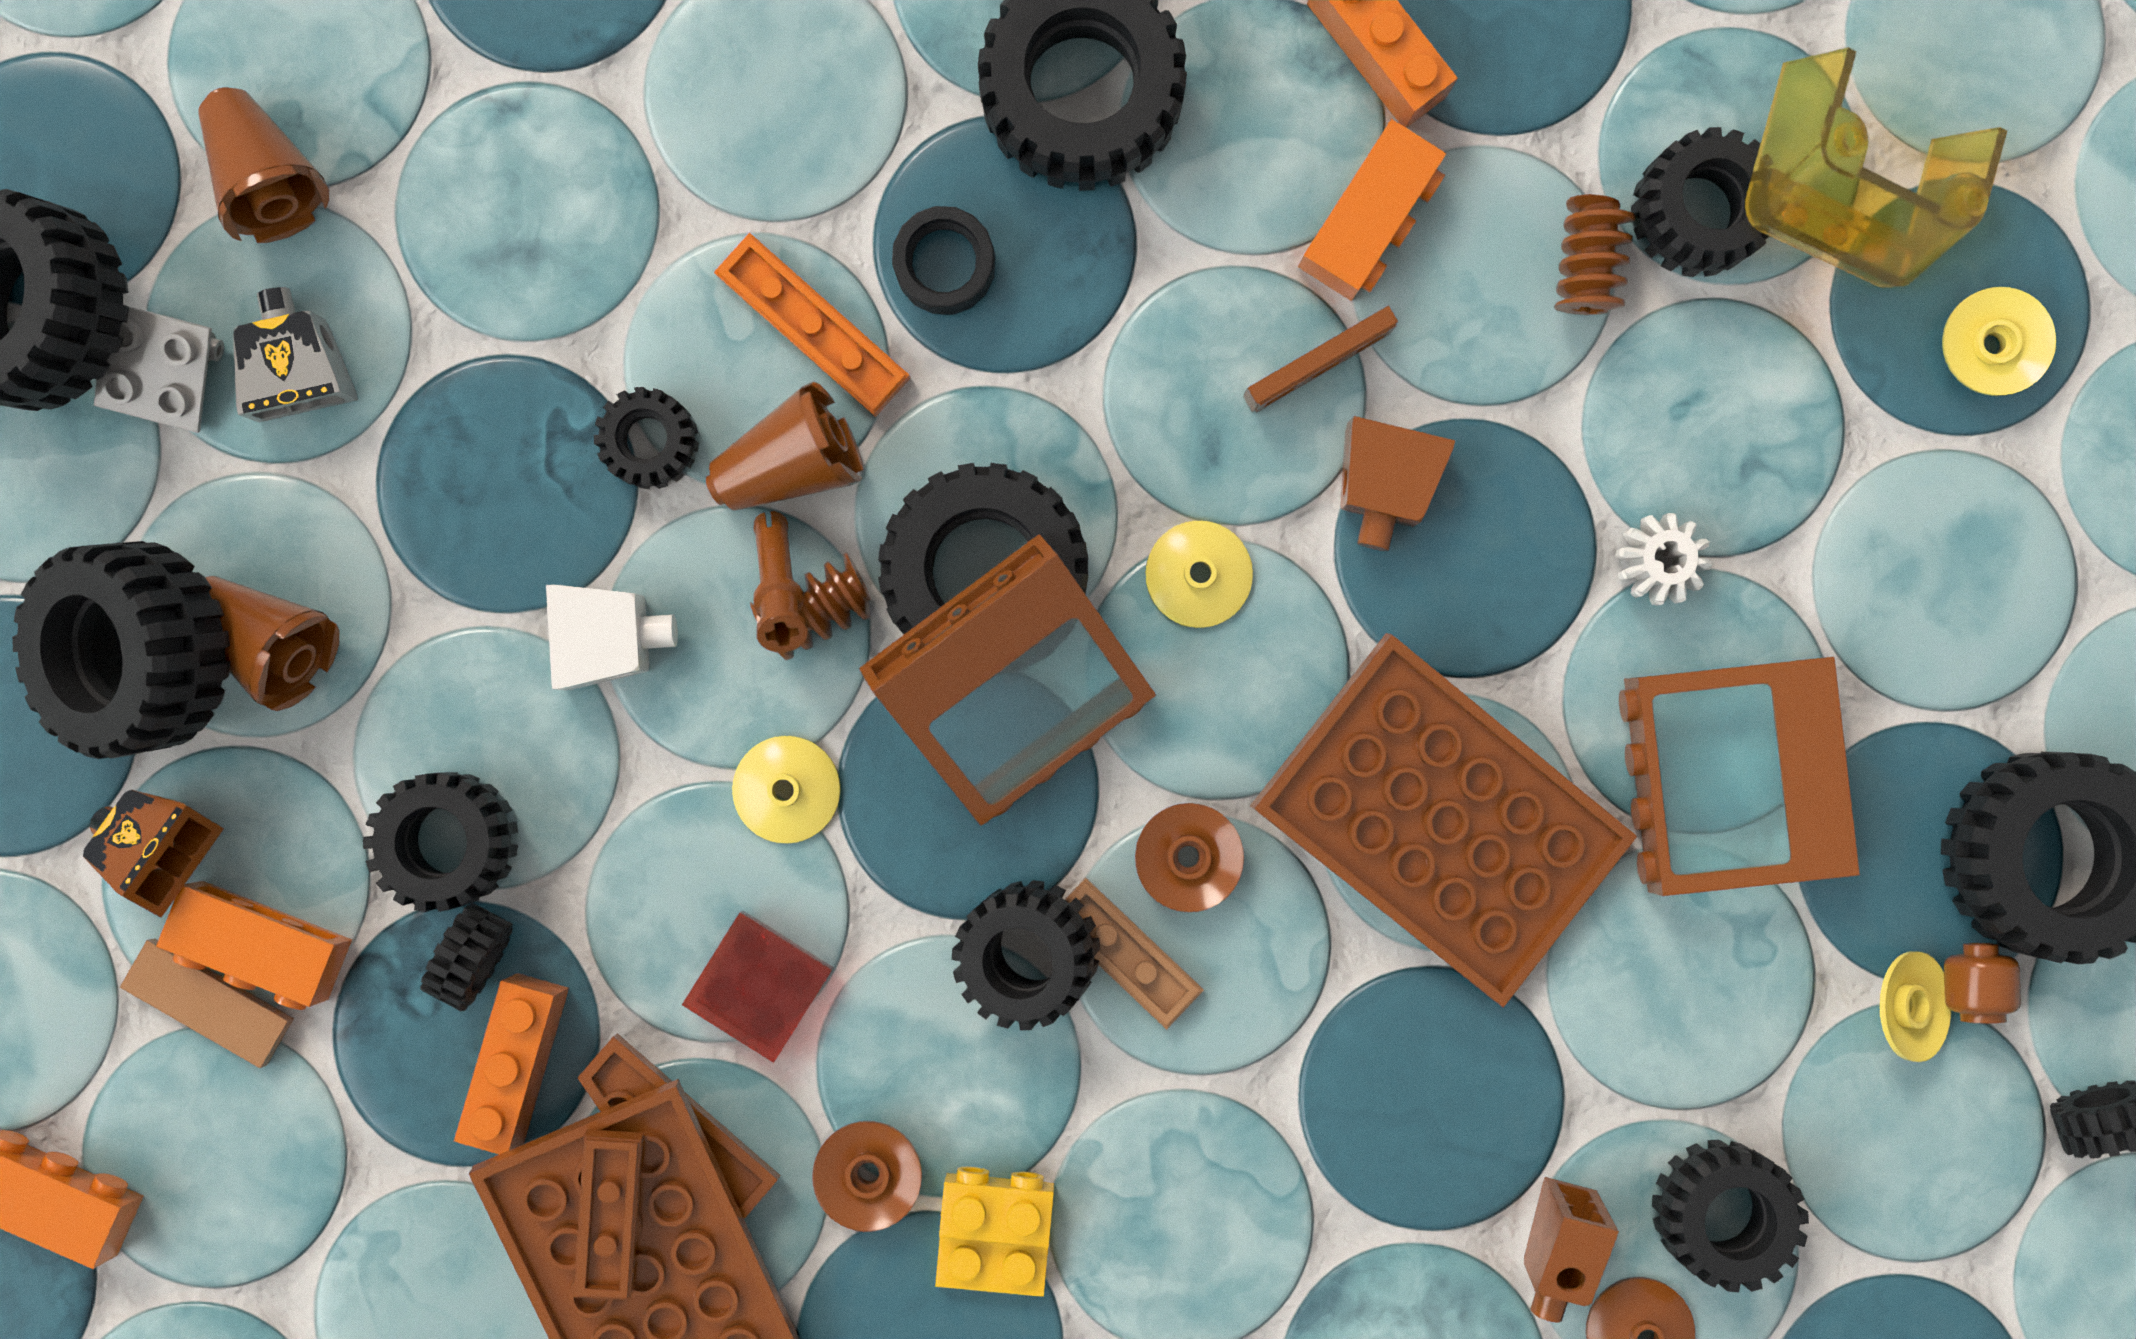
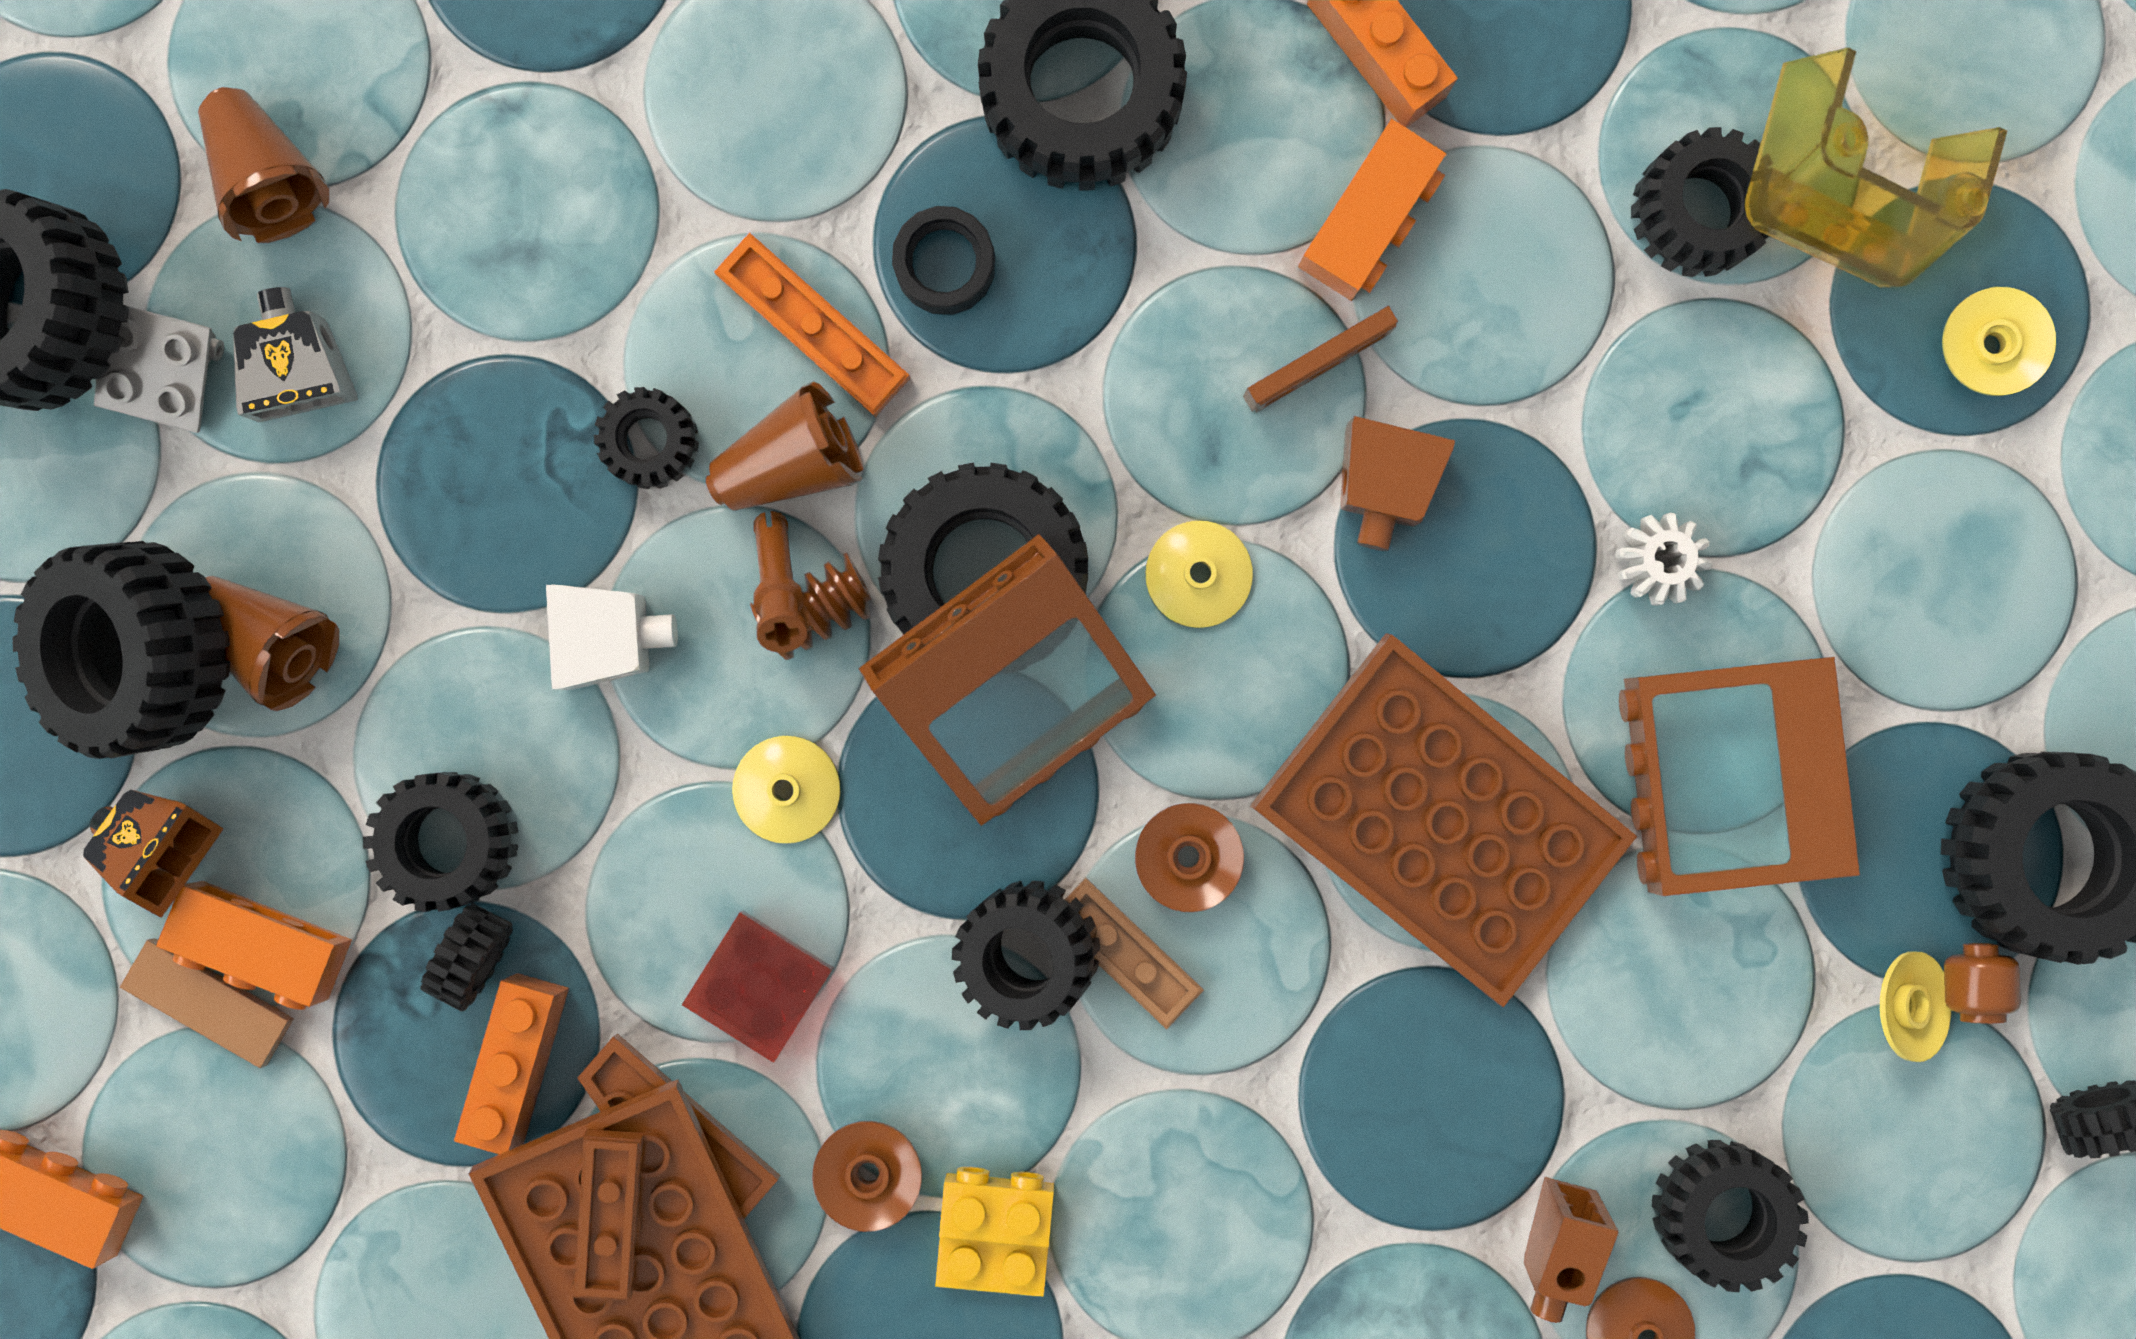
(1592, 255): dark orange piece -> none

